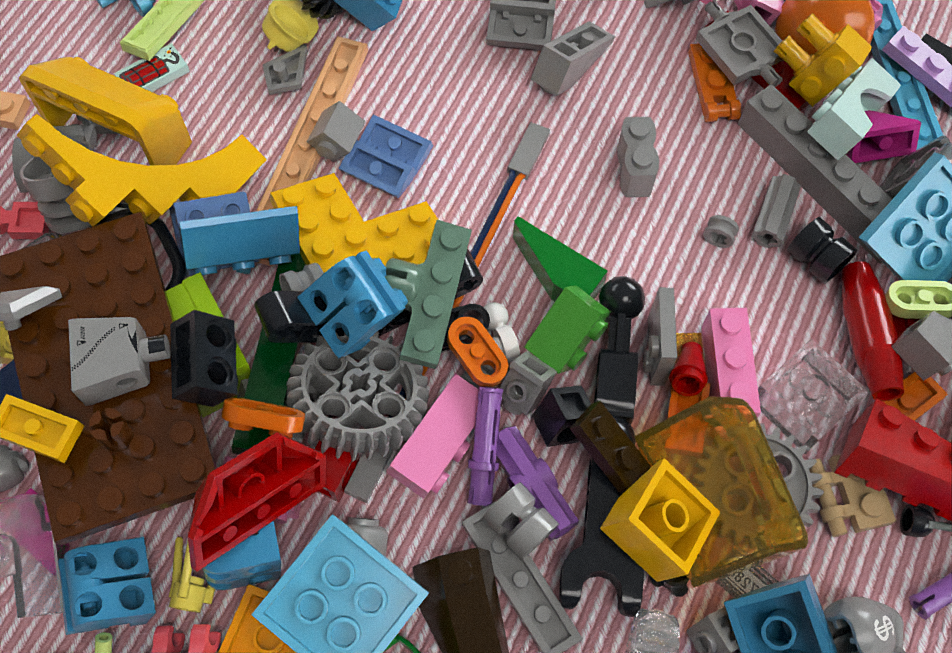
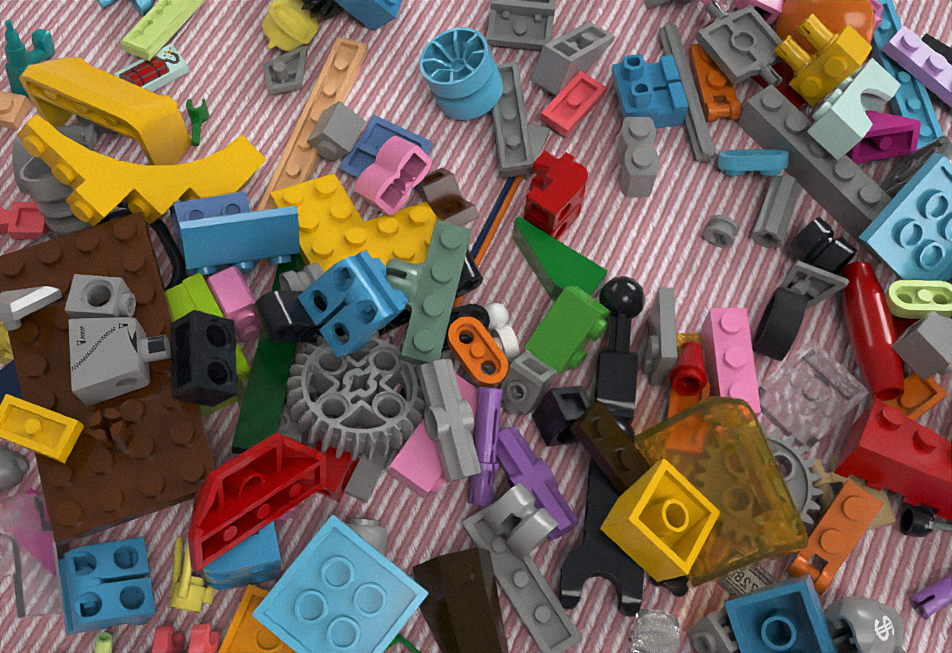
(19, 58): none -> teal piece
(90, 291): none -> light grey brick
(197, 116): none -> green hand
(236, 302): none -> bright pink brick
(247, 413): orange plate -> none
(393, 174): none -> bright pink brick
(445, 198): none -> reddish brown slope
(448, 420): none -> light grey piece
(461, 73): none -> medium azure wheel
(512, 125): none -> light grey tile
(555, 193): none -> red hips
(573, 103): none -> coral plate
(650, 90): none -> dark azure hips
(695, 119): none -> light grey axle
(767, 161): none -> medium azure plate
(779, 324): none -> black tyre
(813, 283): none -> light grey piece
(836, 534): none -> orange plate

